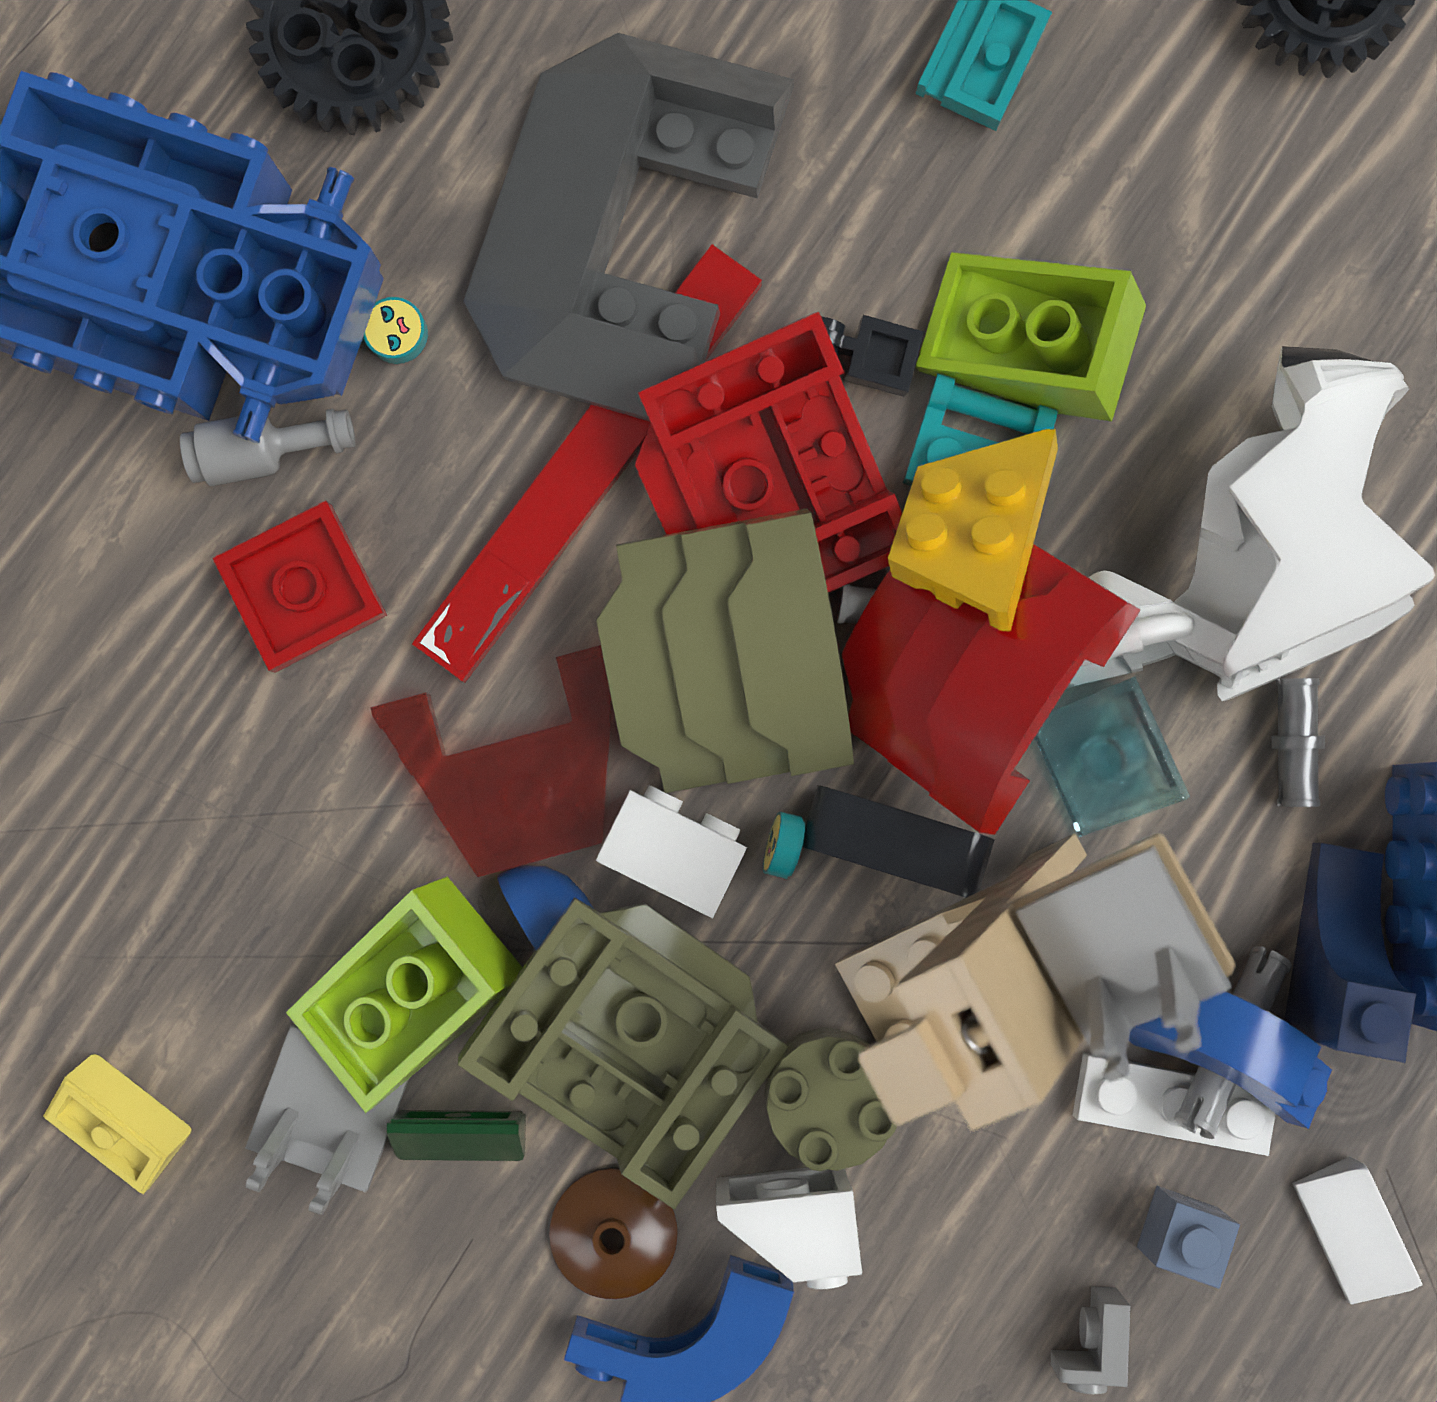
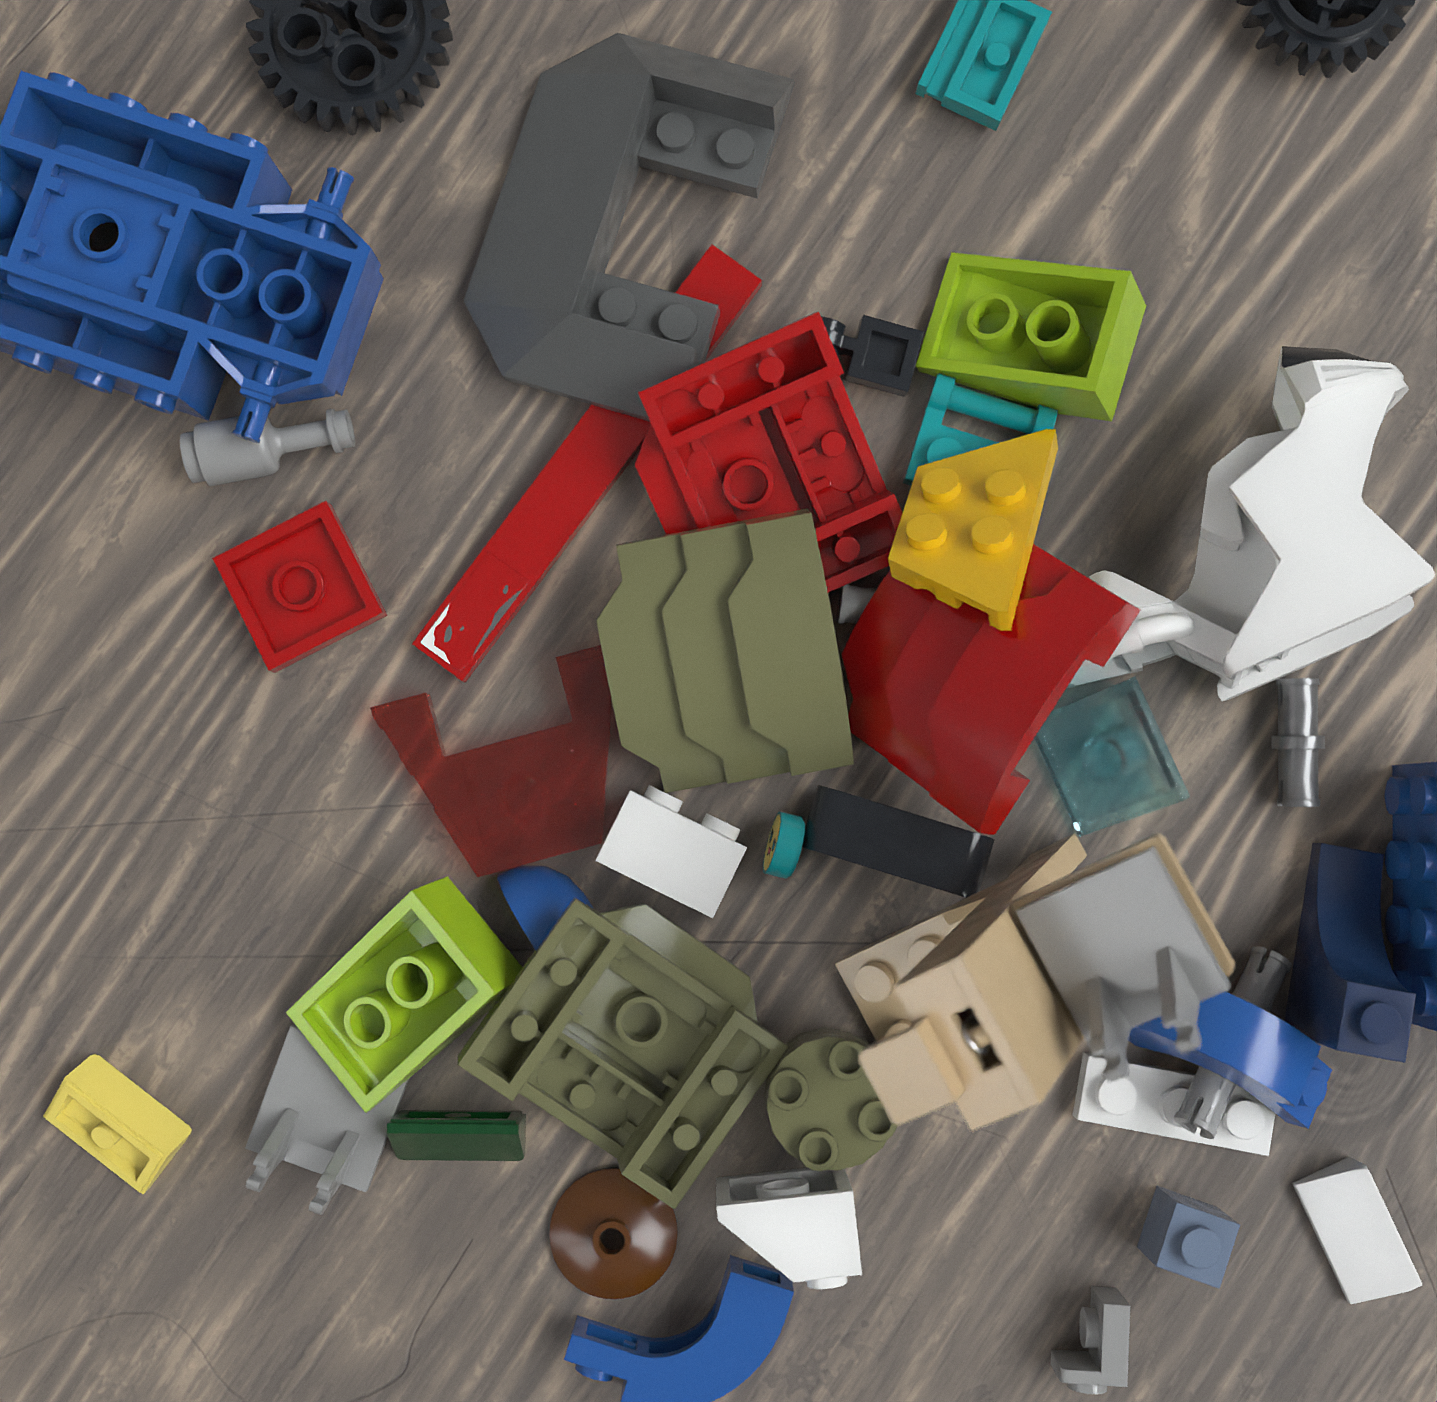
(396, 330): tile -> none

